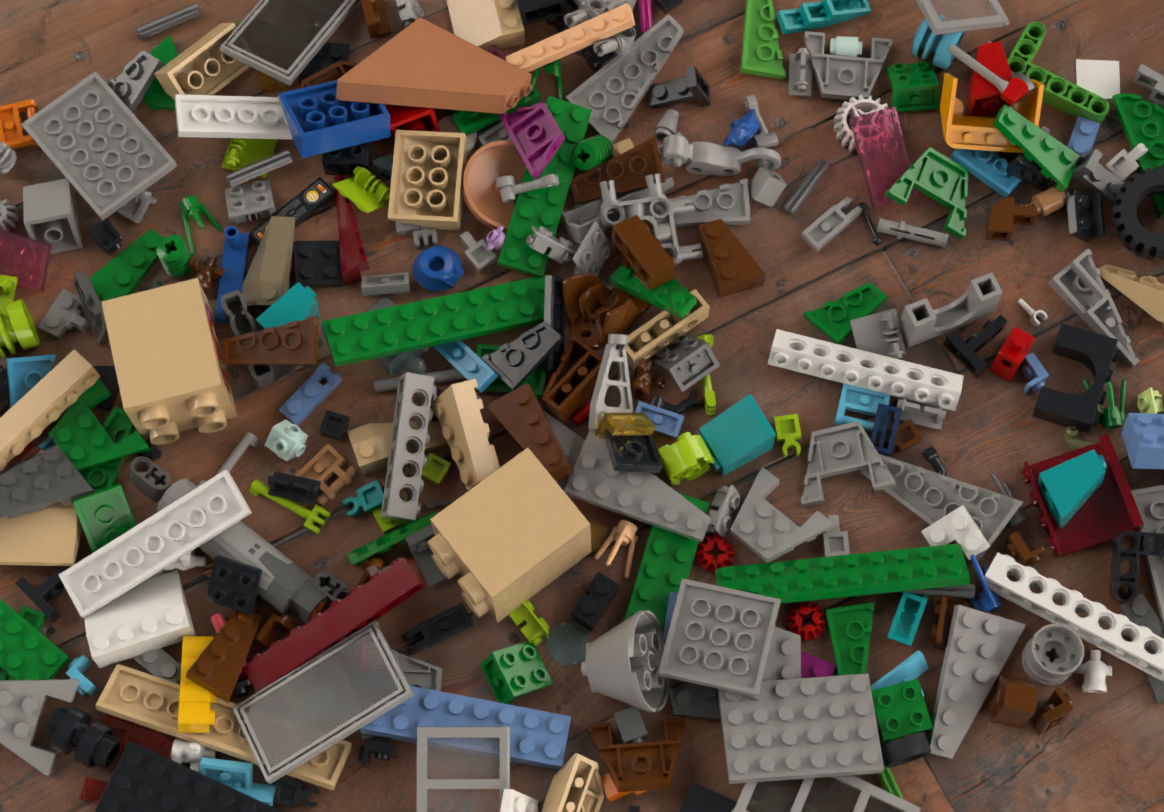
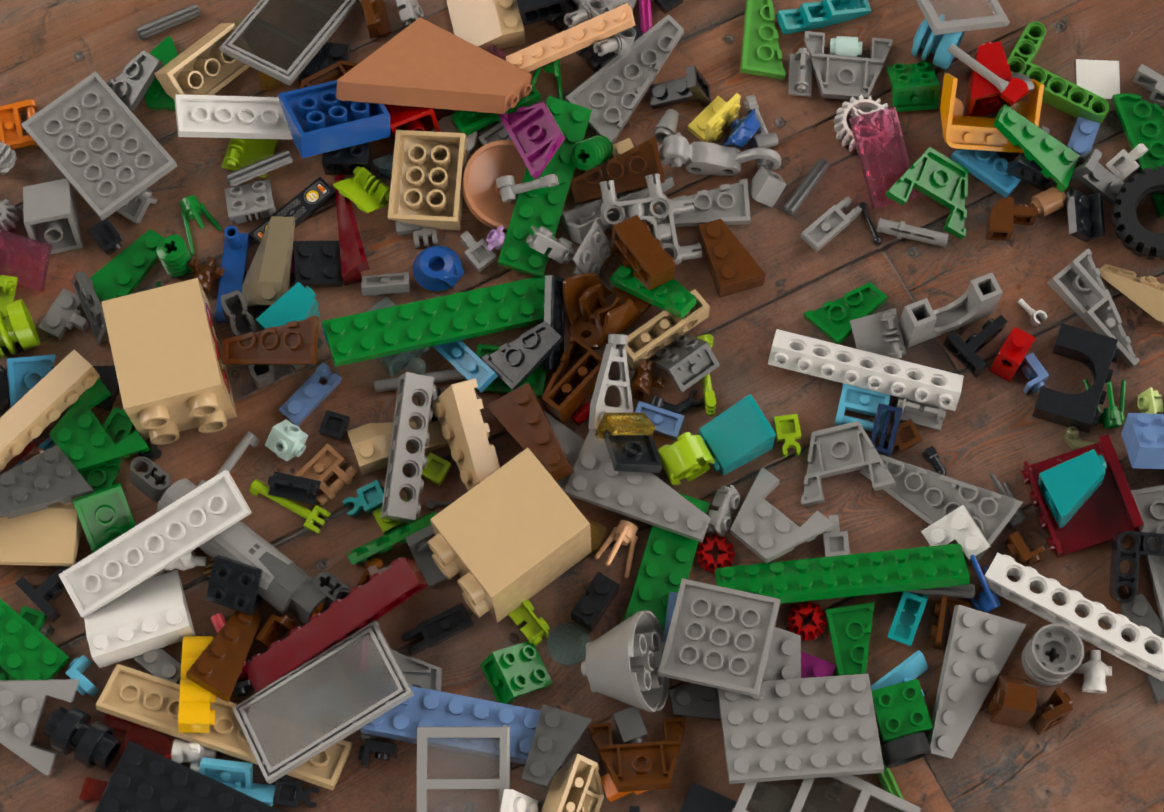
(553, 740): none -> dark grey wing
(715, 118): none -> light yellow bracket

